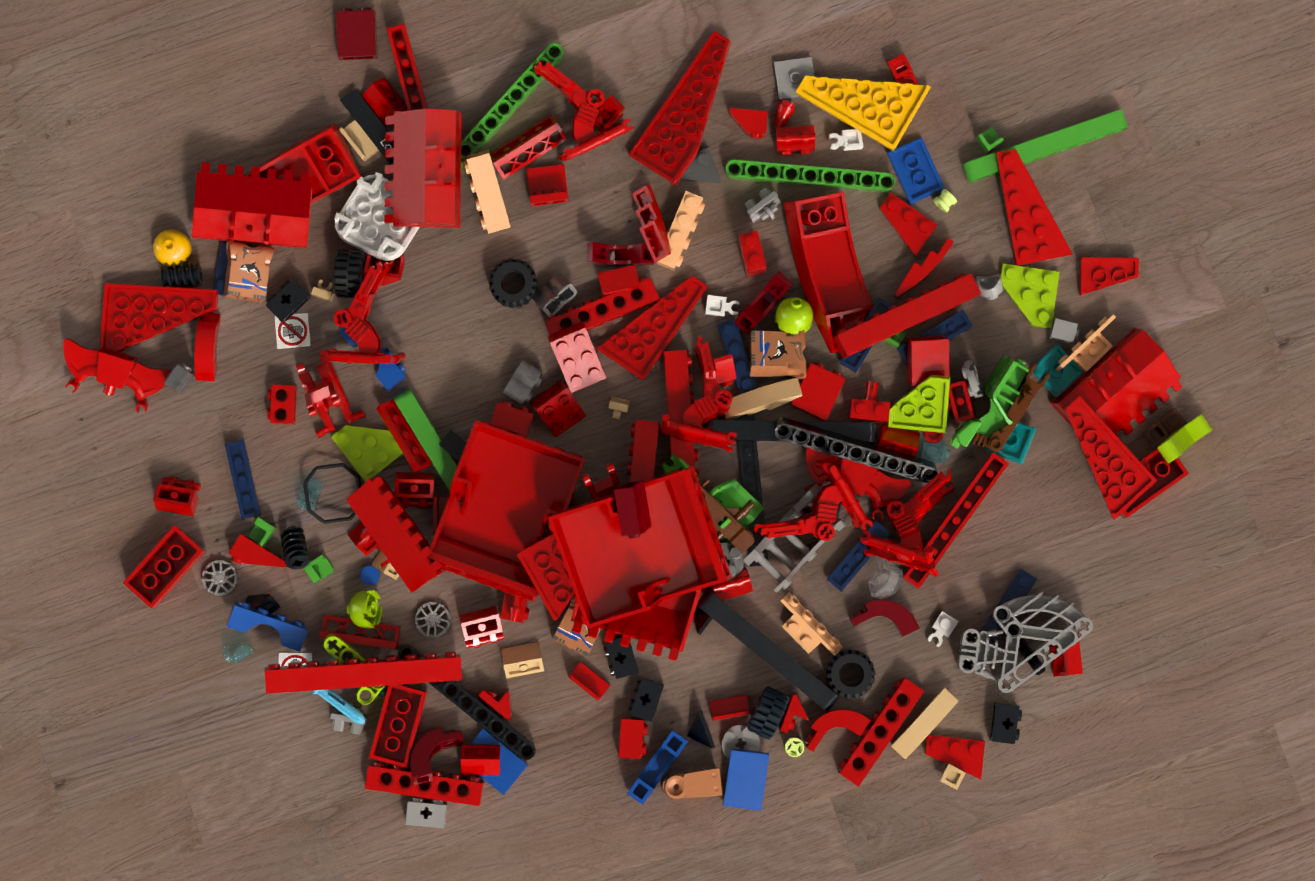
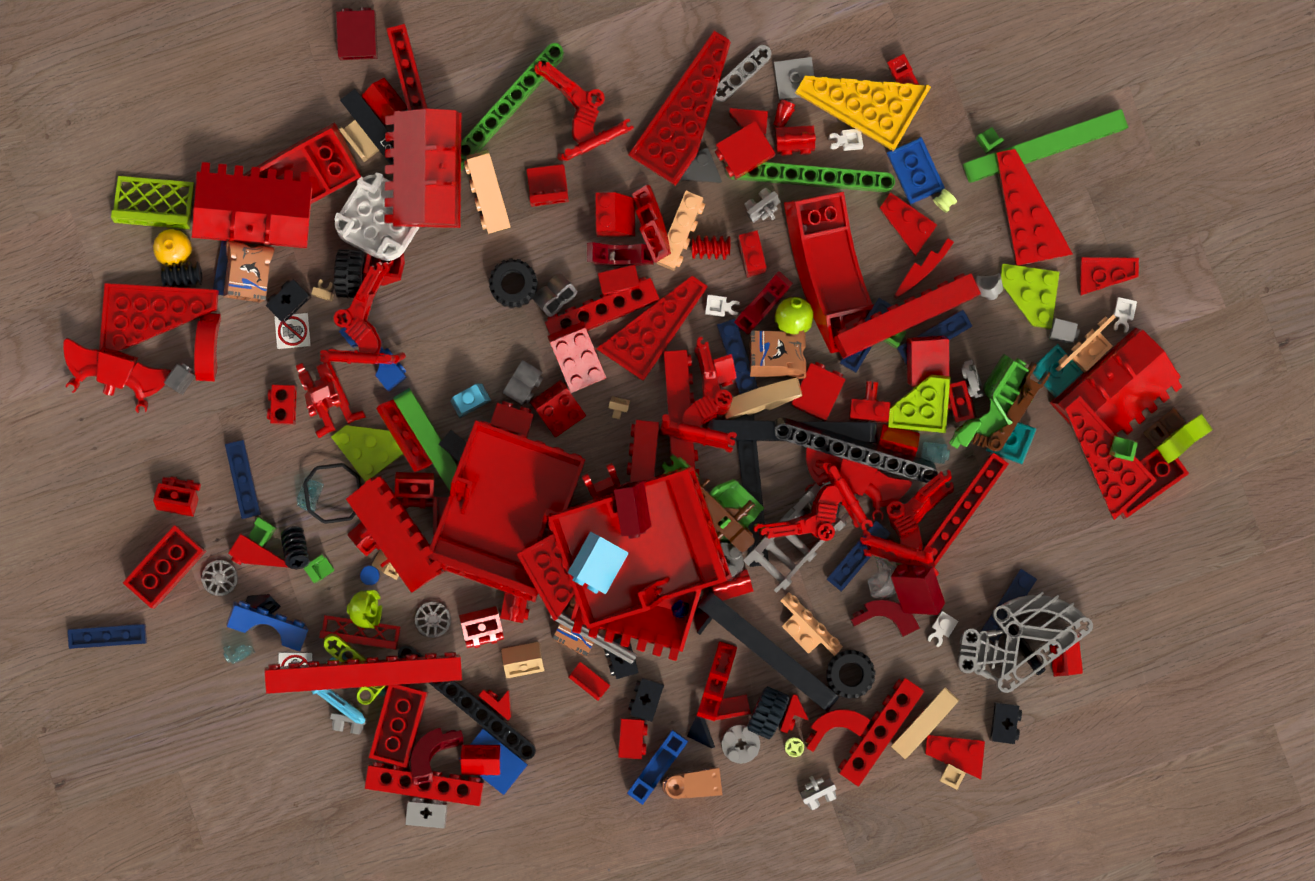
(107, 636): none -> dark blue plate
(156, 218): none -> lime fence
(470, 399): none -> medium azure torso
(525, 143): red fence -> none
(597, 563): none -> brick
(609, 114): red slope -> none
(613, 647): none -> light grey axle
(615, 215): none -> red slope
(680, 609): none -> clear blue plate
(711, 247): none -> red piece
(717, 681): none -> red slope
(744, 76): none -> light grey beam
(744, 150): none -> red brick
(746, 779): blue tile -> none
(817, 789): none -> light grey hips
(918, 589): none -> dark red brick
(933, 437): red tile -> none
(1123, 448): none -> bright green panel
(1124, 311): none -> white plate

